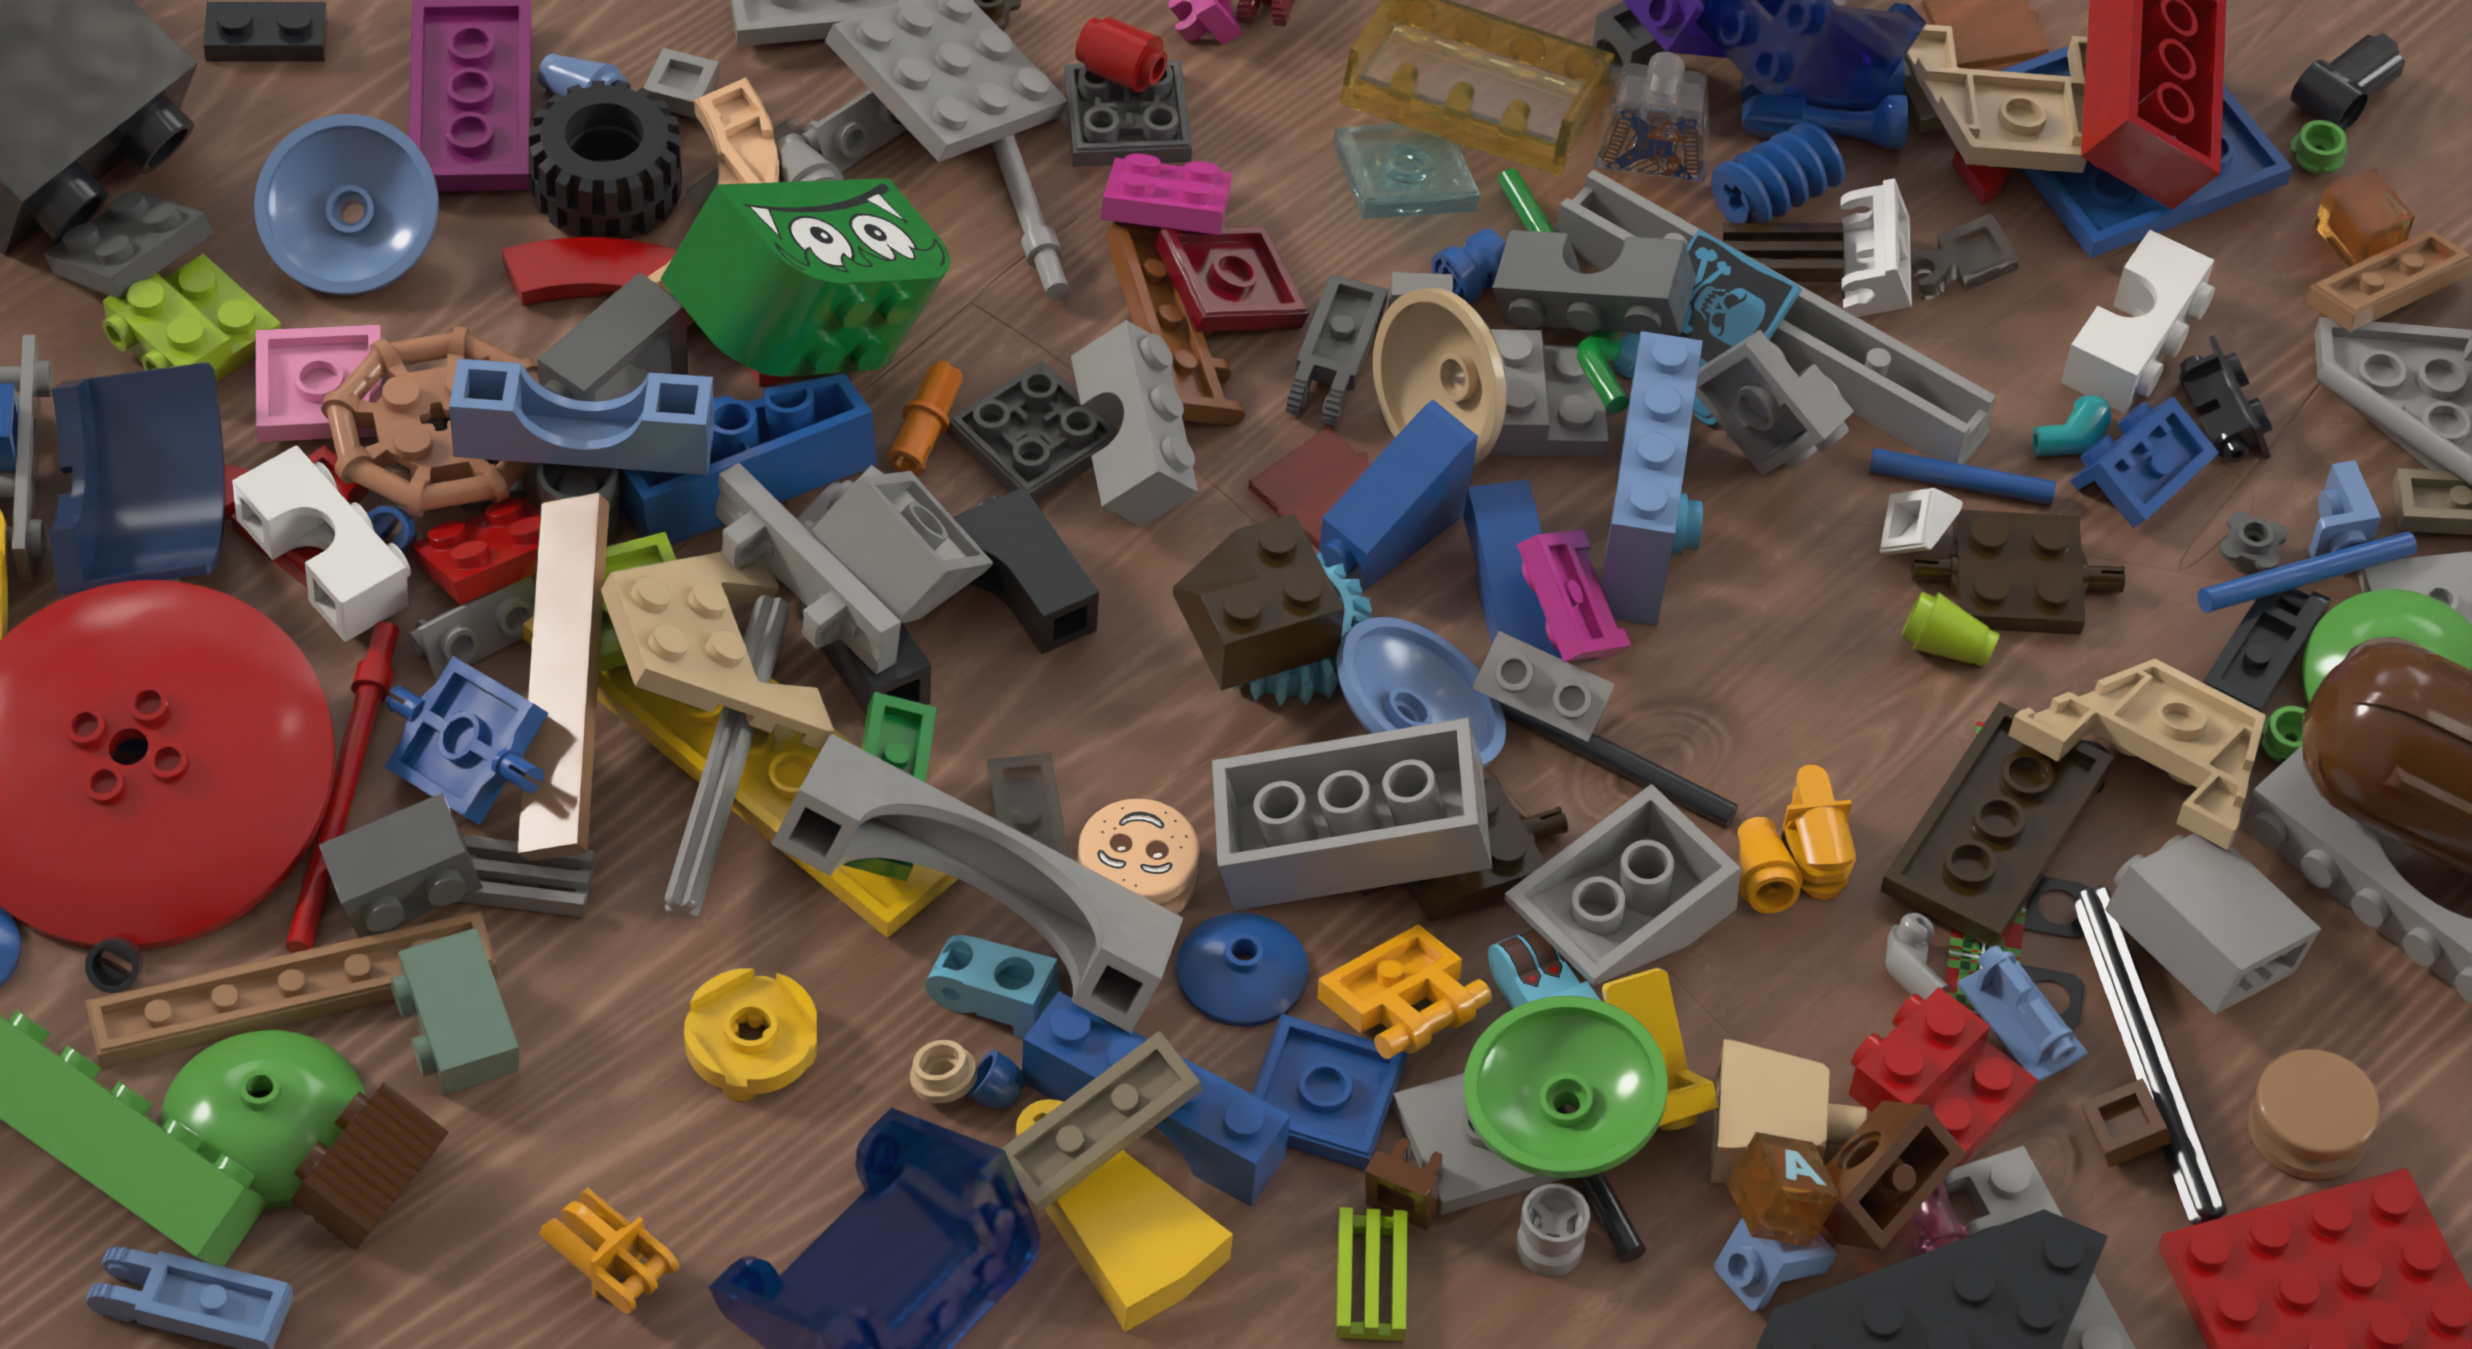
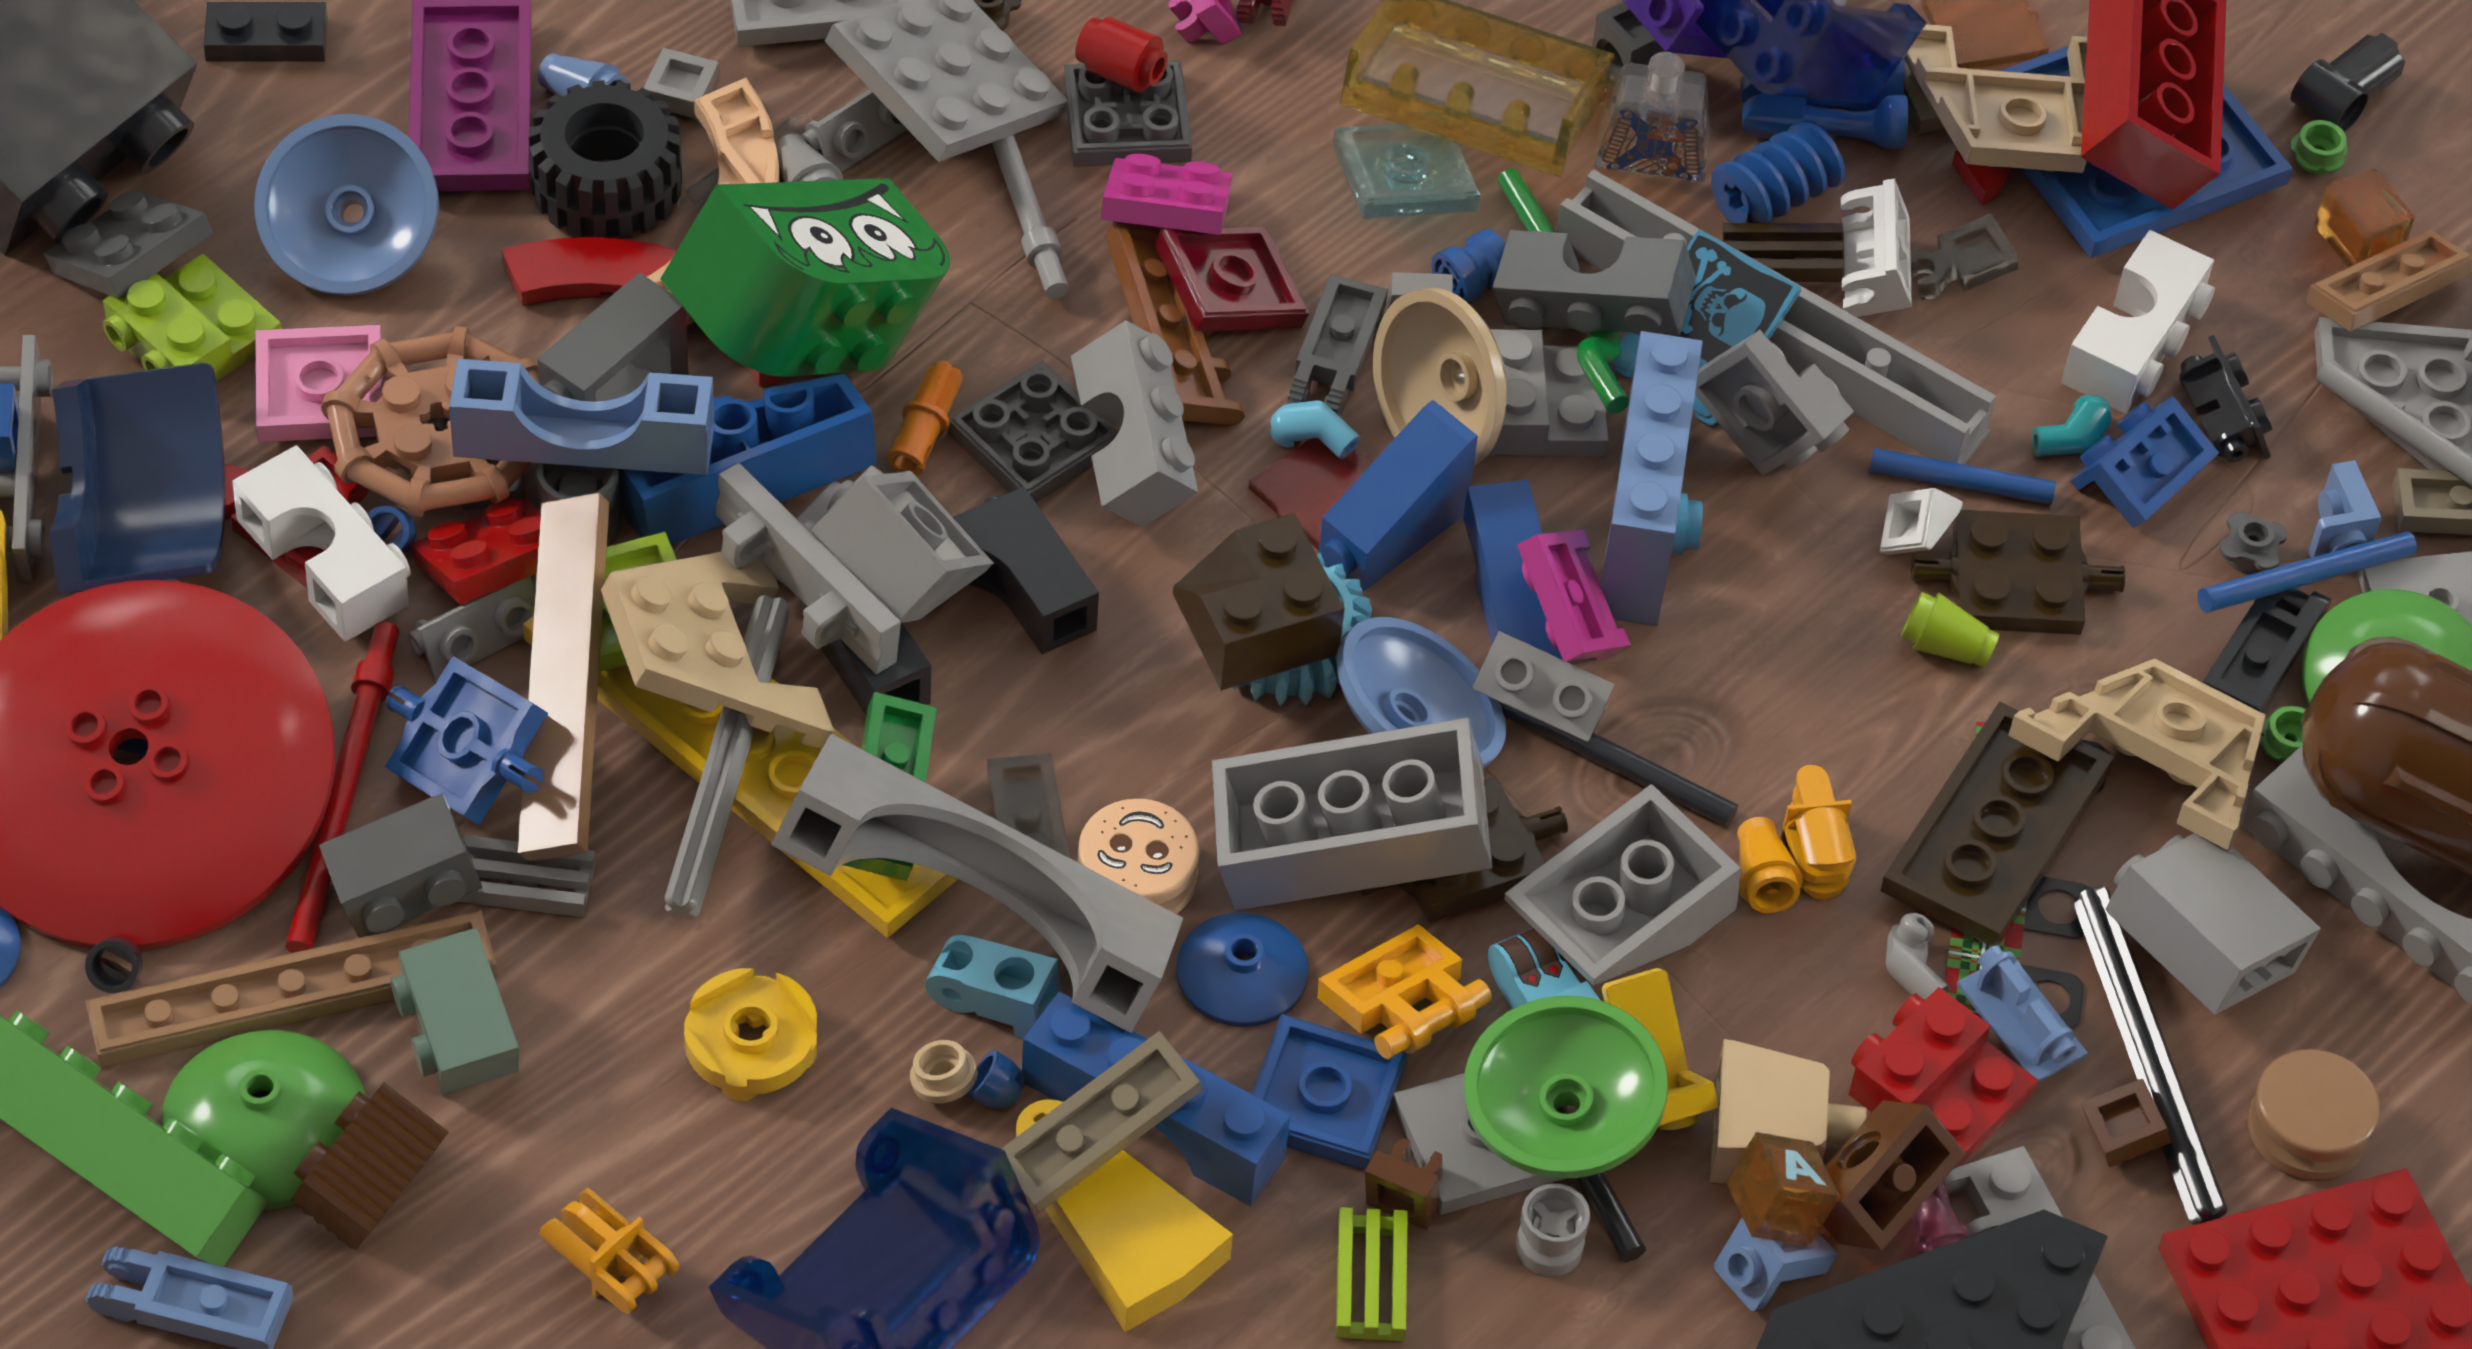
(1313, 420): none -> medium azure arm

